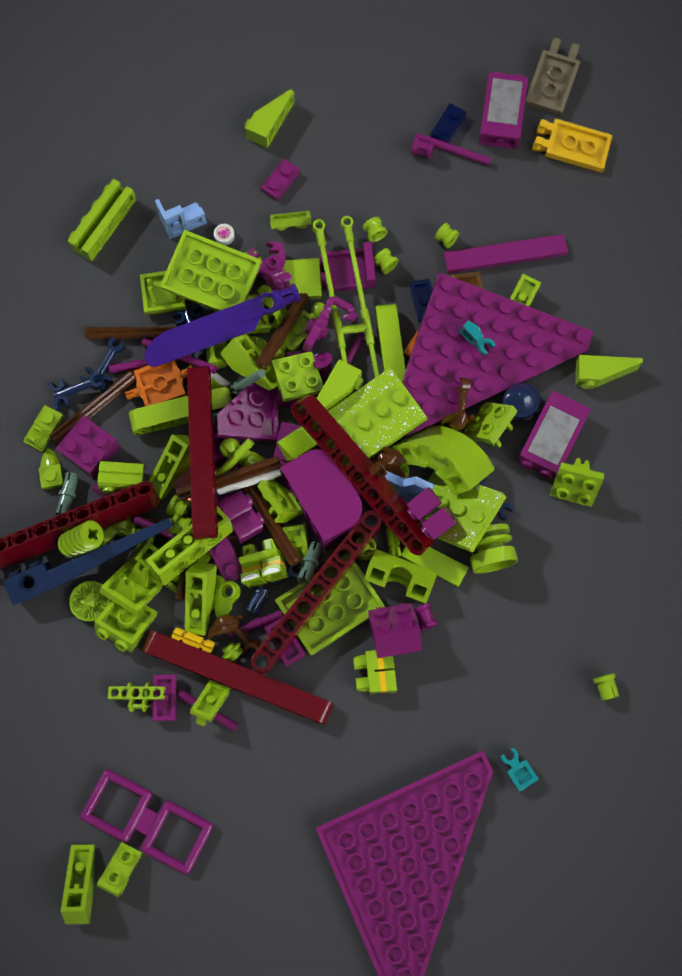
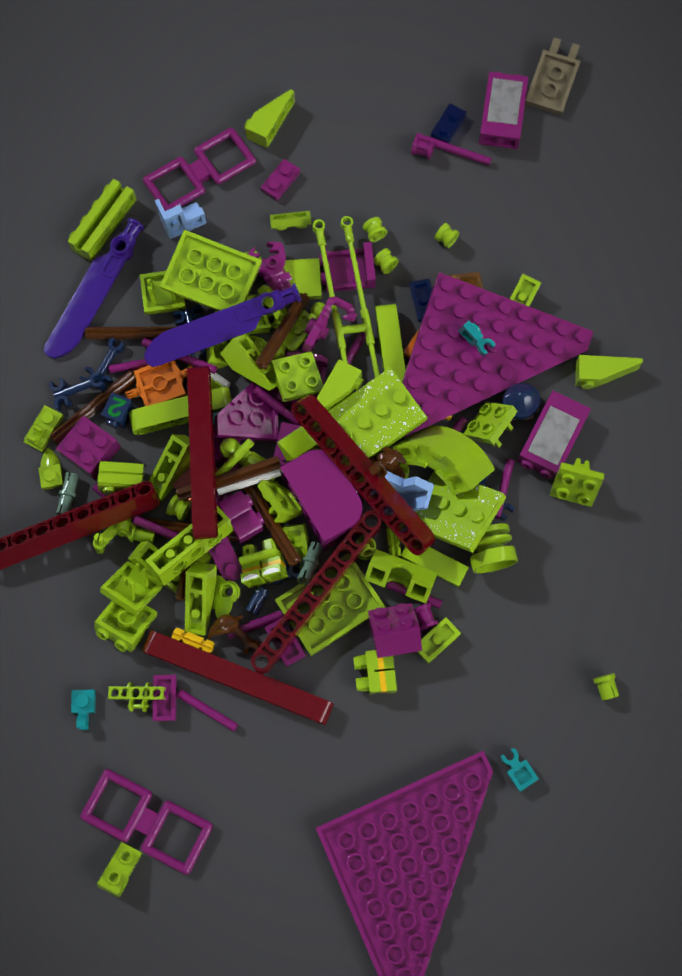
(47, 578): dark blue piece -> none
(79, 885): lime slope -> none
(81, 539): lime piece -> none
(83, 704): none -> teal plate
(87, 601): lime wheel -> none
(92, 293): none -> dark purple piece
(117, 411): none -> dark blue brick
(180, 524): lime wheel -> none
(200, 170): none -> magenta bar
(209, 702): lime plate -> none
(224, 234): tile -> none
(232, 651): lime plate -> none
(239, 386): sand green piece -> none
(275, 404): none -> magenta piece
(323, 362): magenta piece -> none
(402, 590): none -> magenta piece
(422, 506): magenta piece -> none
(438, 640): none -> lime plate
(459, 419): reddish brown piece -> none
(505, 253): magenta tile -> none
(505, 482): none -> magenta bar
(573, 144): yellow tile -> none

